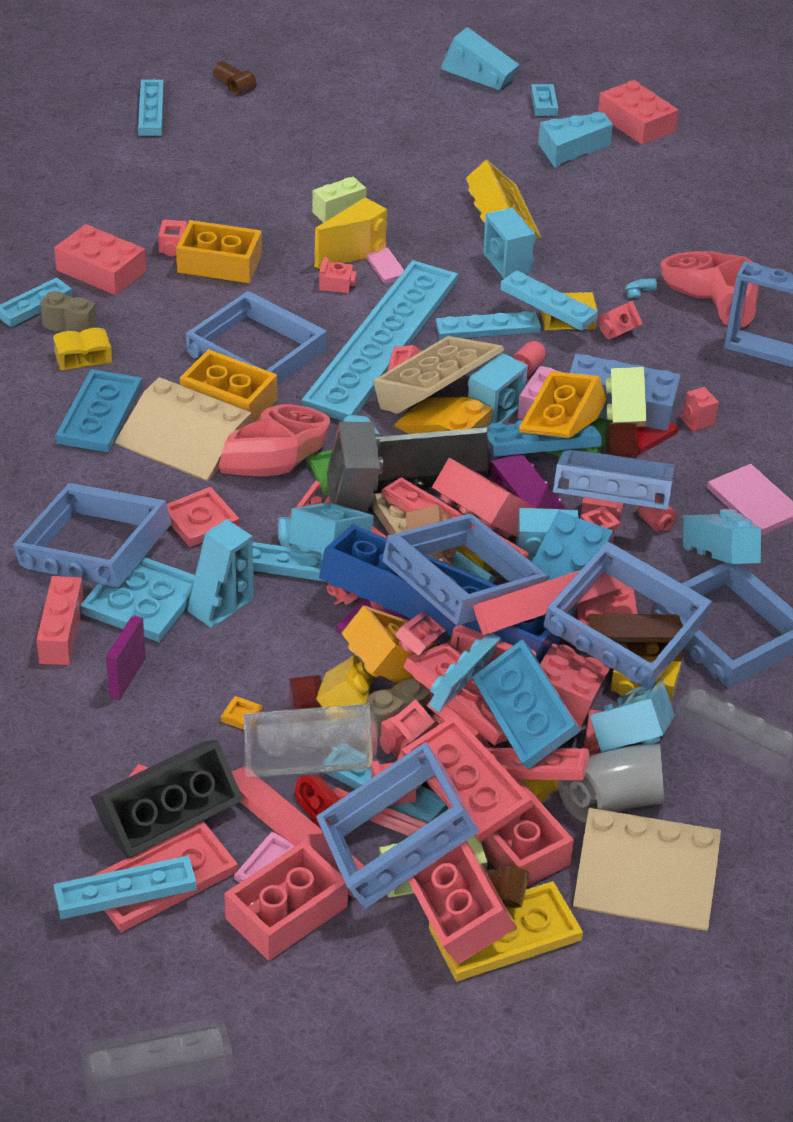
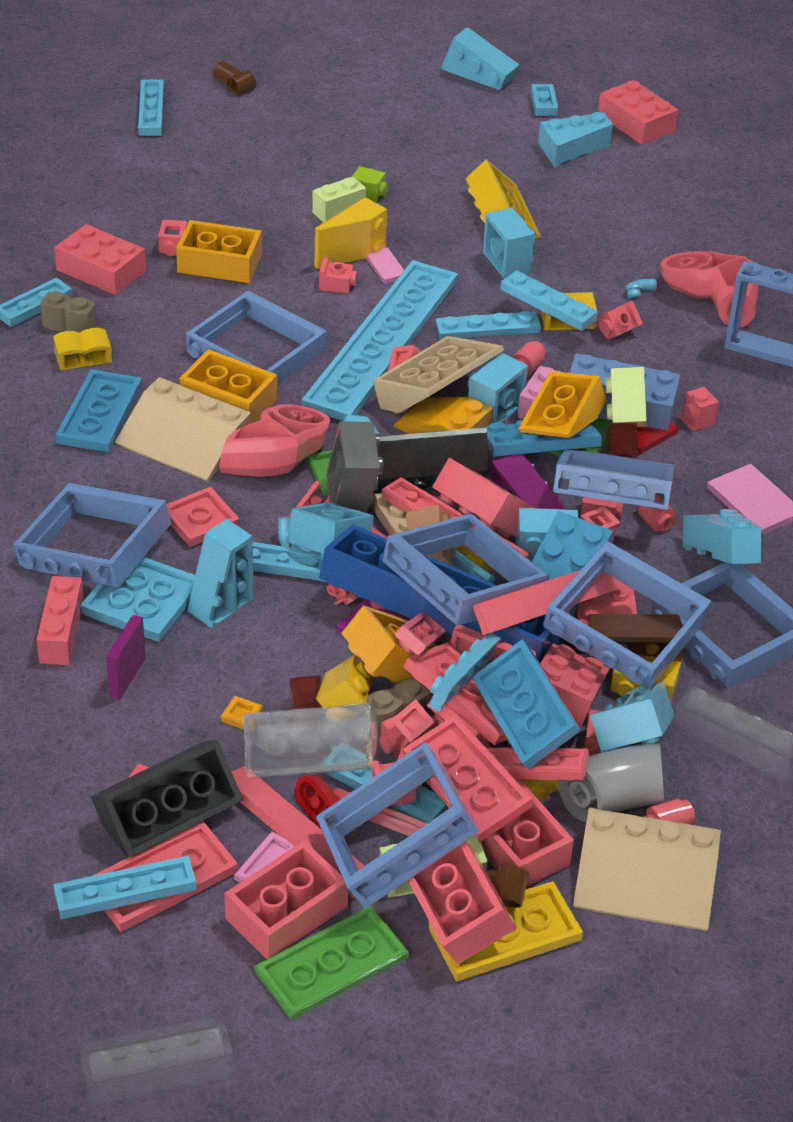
(331, 962): none -> bright green tile
(373, 181): none -> lime brick
(674, 811): none -> coral brick

